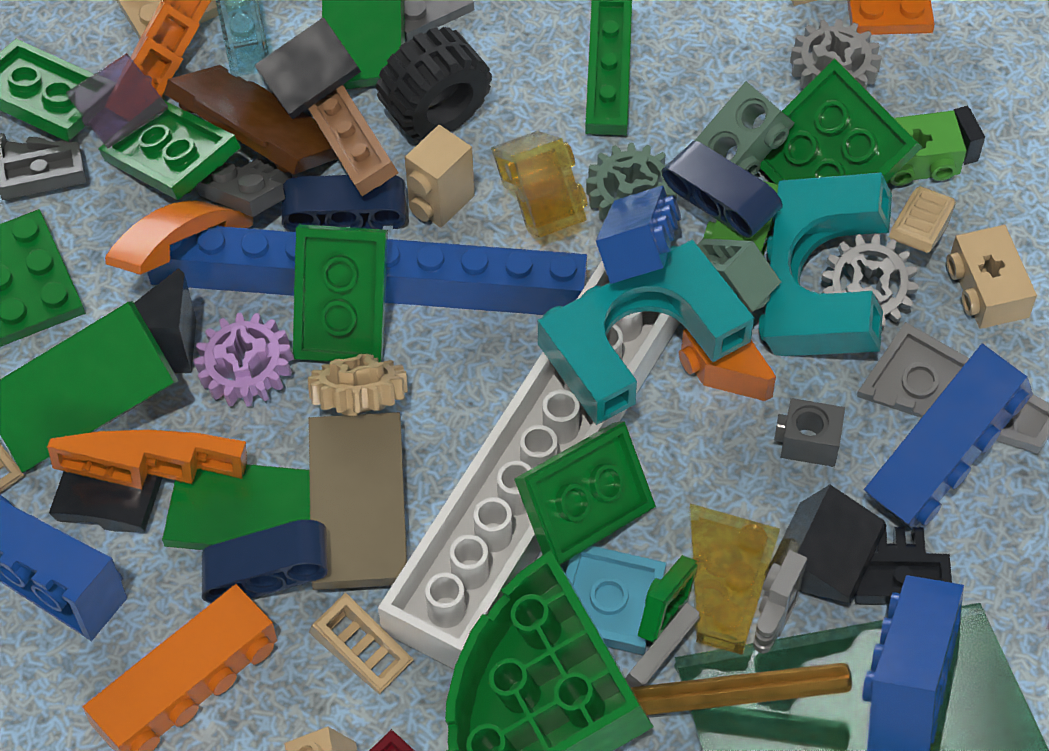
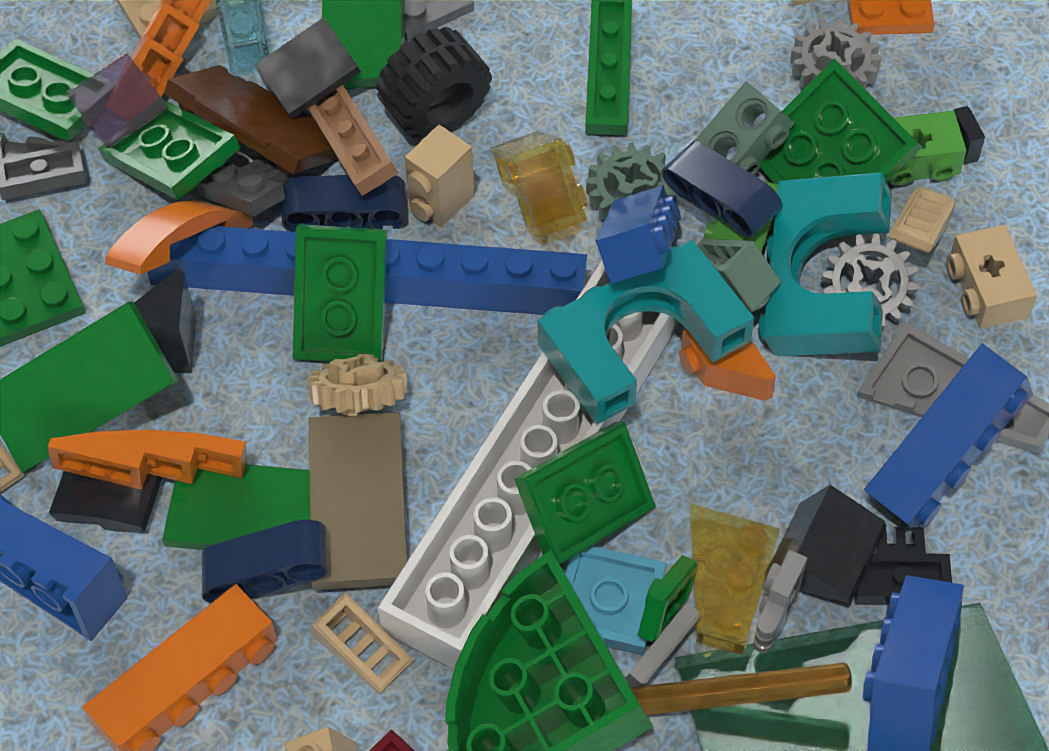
(226, 352): lavender gear -> none
(820, 418): dark grey brick -> none

